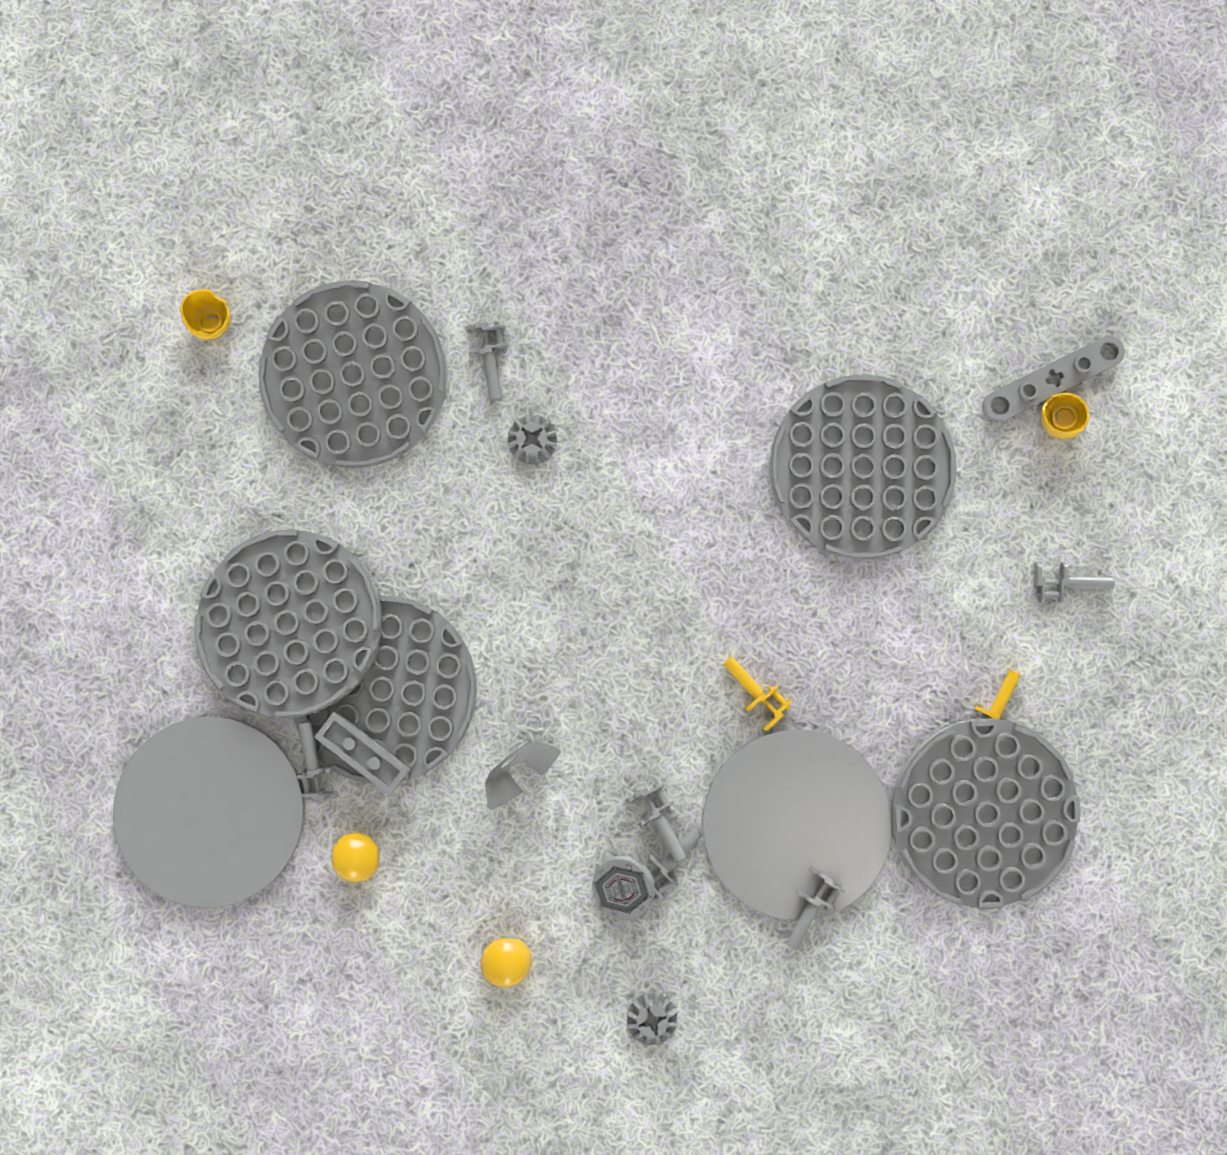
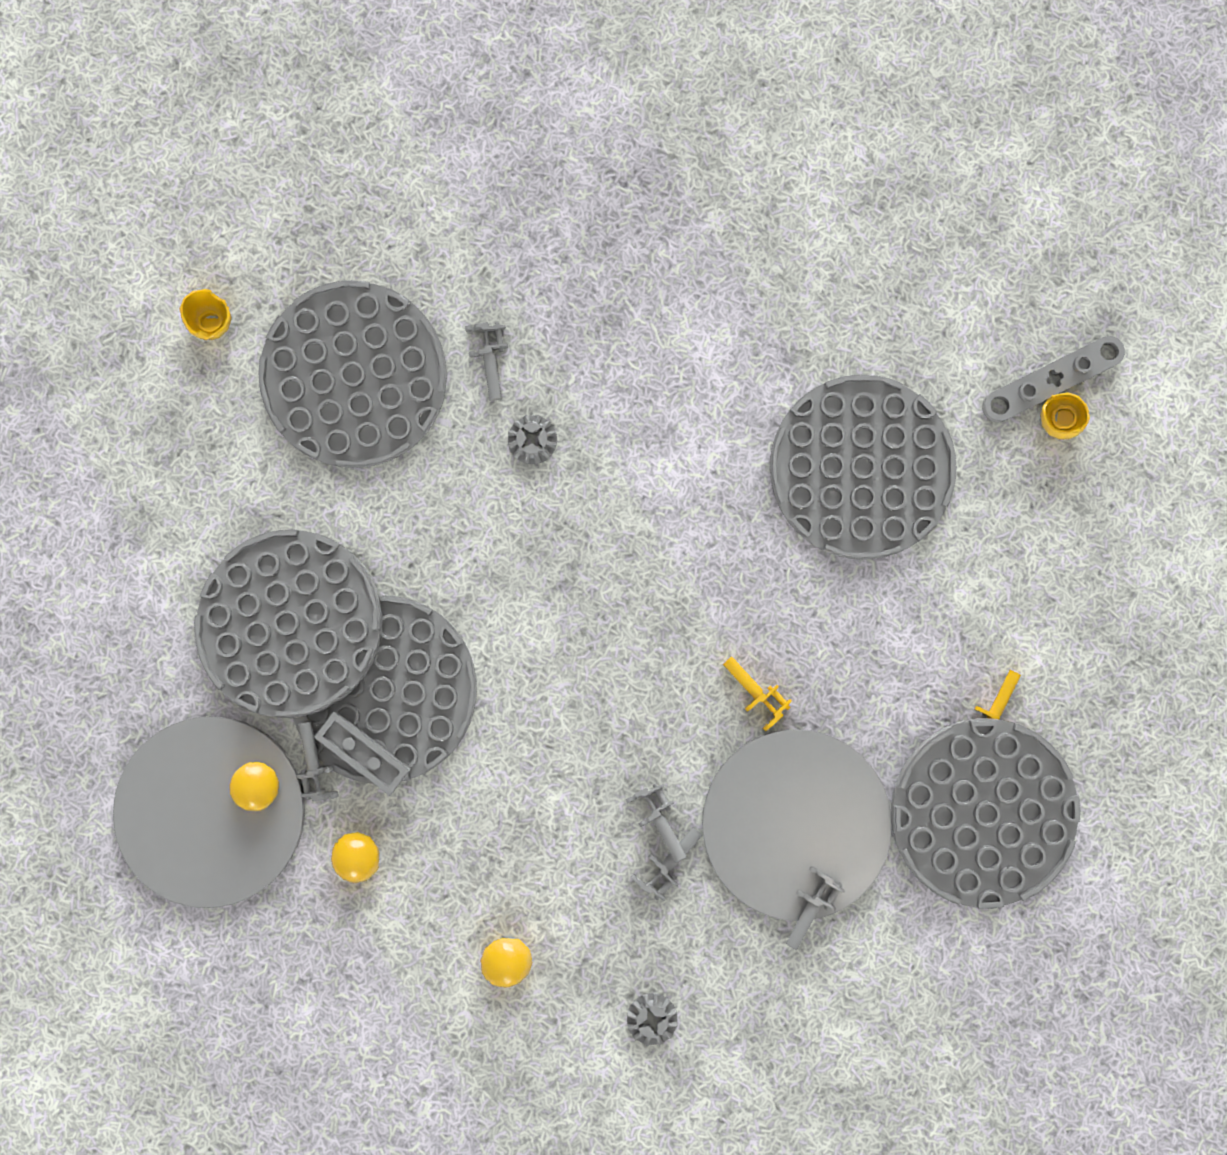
(254, 786): none -> yellow hair
(502, 787): light grey piece -> none
(623, 888): tile -> none
(1069, 582): light grey piece -> none

